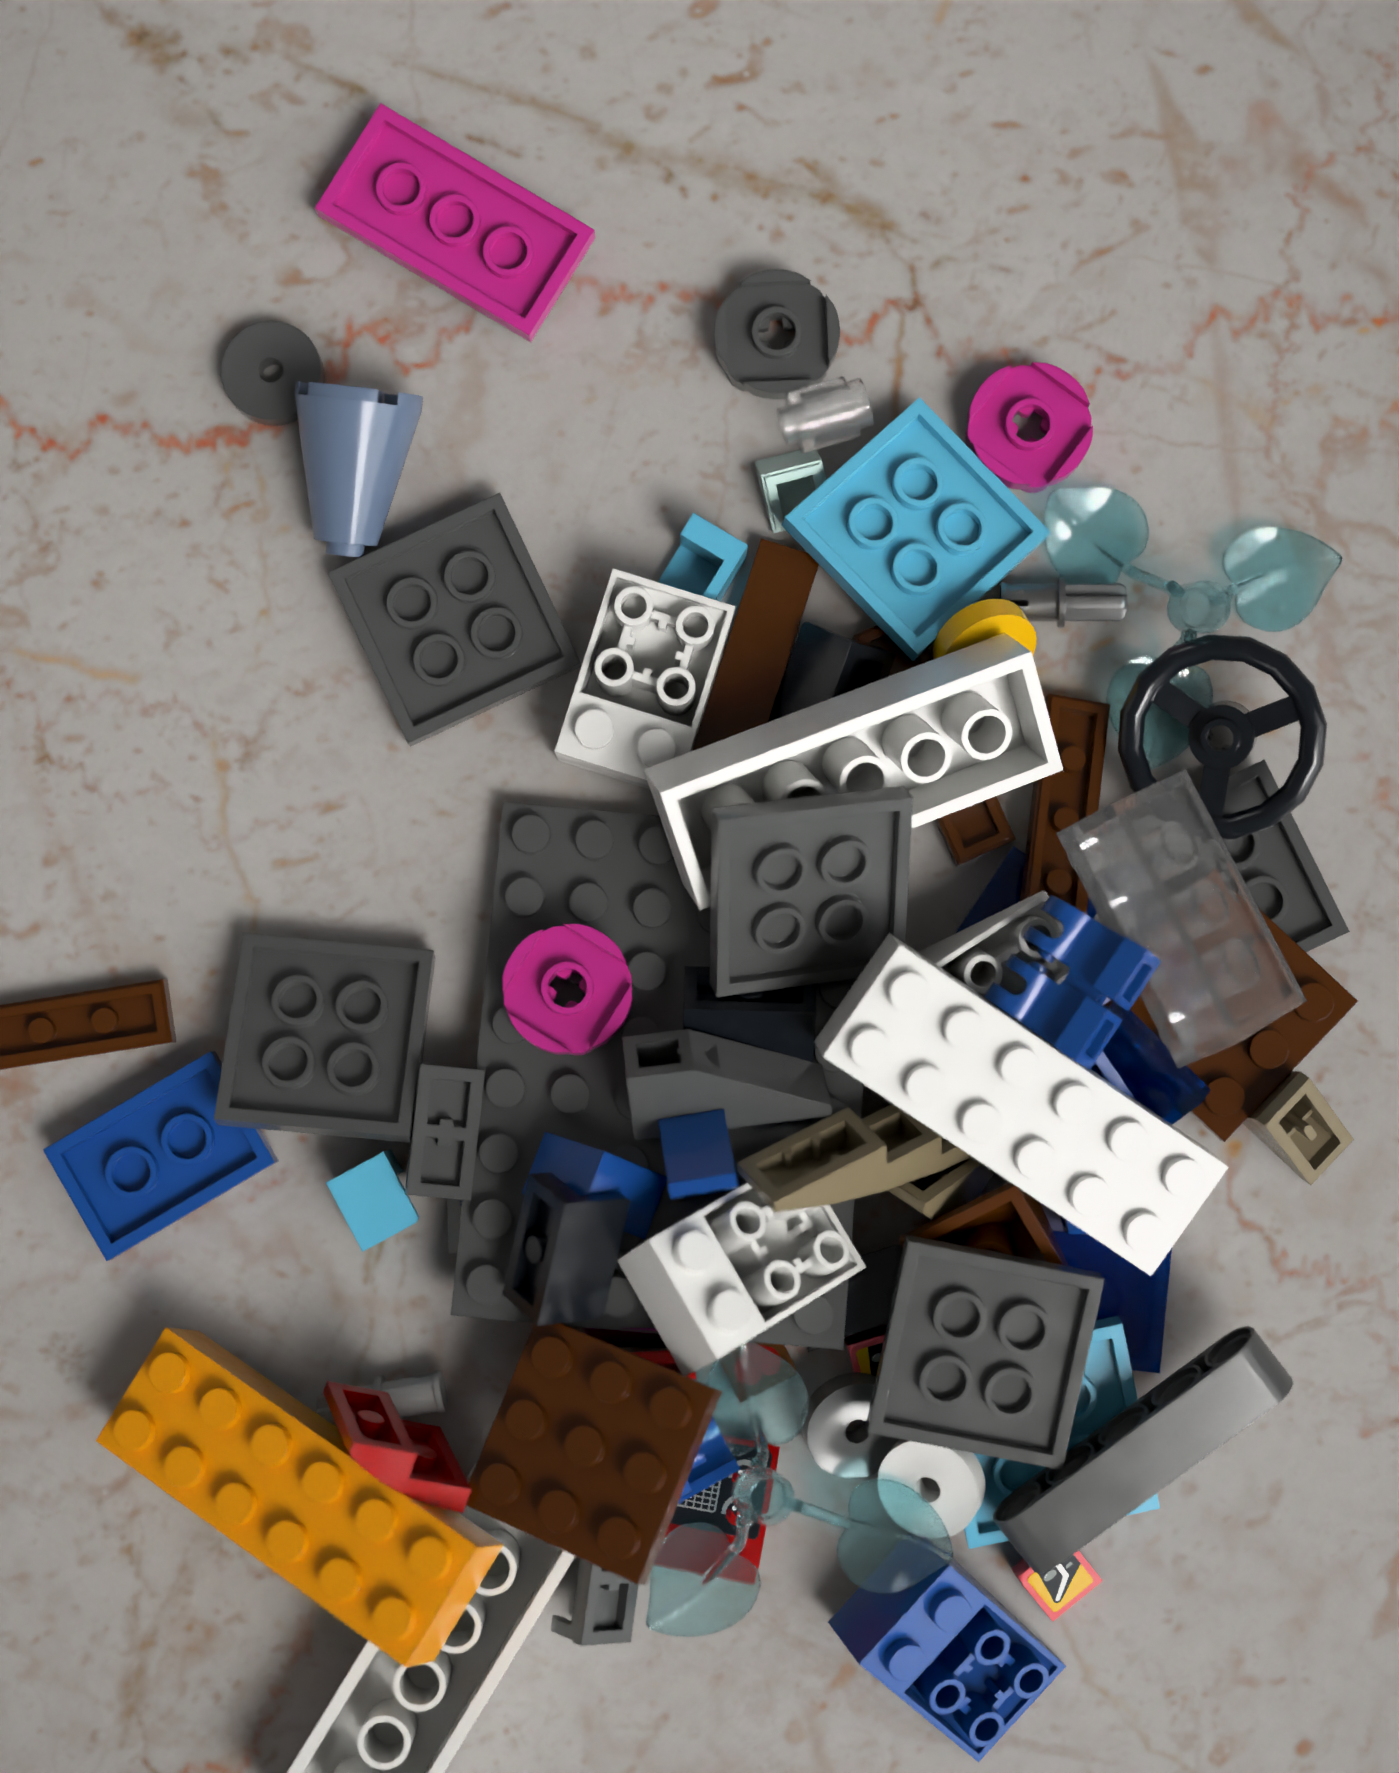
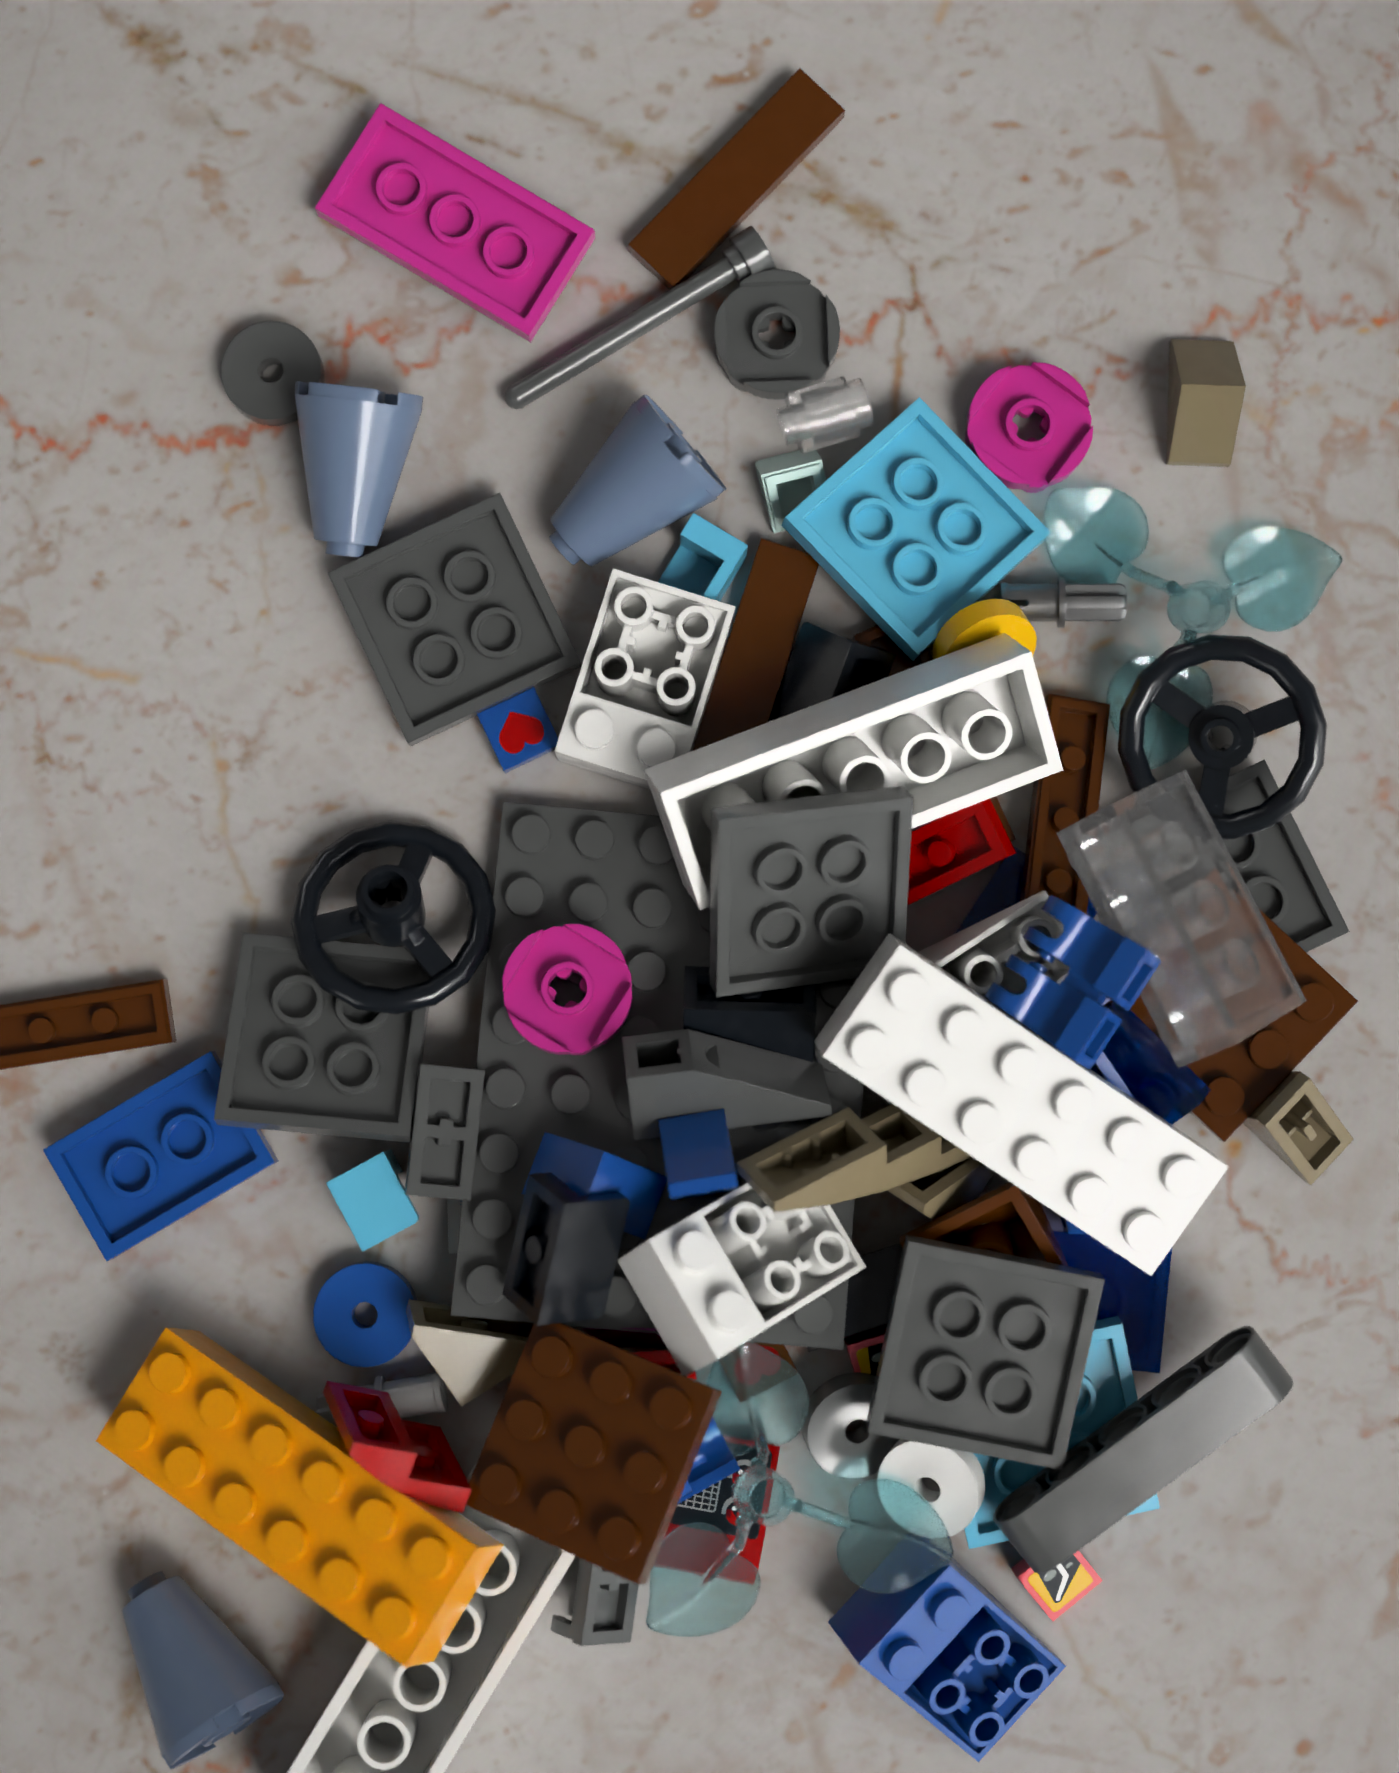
(192, 1669): none -> sand blue cone
(336, 1318): none -> blue piece
(392, 915): none -> black piece
(466, 1351): none -> dark tan slope
(519, 730): none -> blue tile
(633, 487): none -> sand blue cone
(736, 180): none -> reddish brown tile
(741, 259): none -> dark grey piece
(955, 849): none -> red plate
(1203, 402): none -> dark tan slope

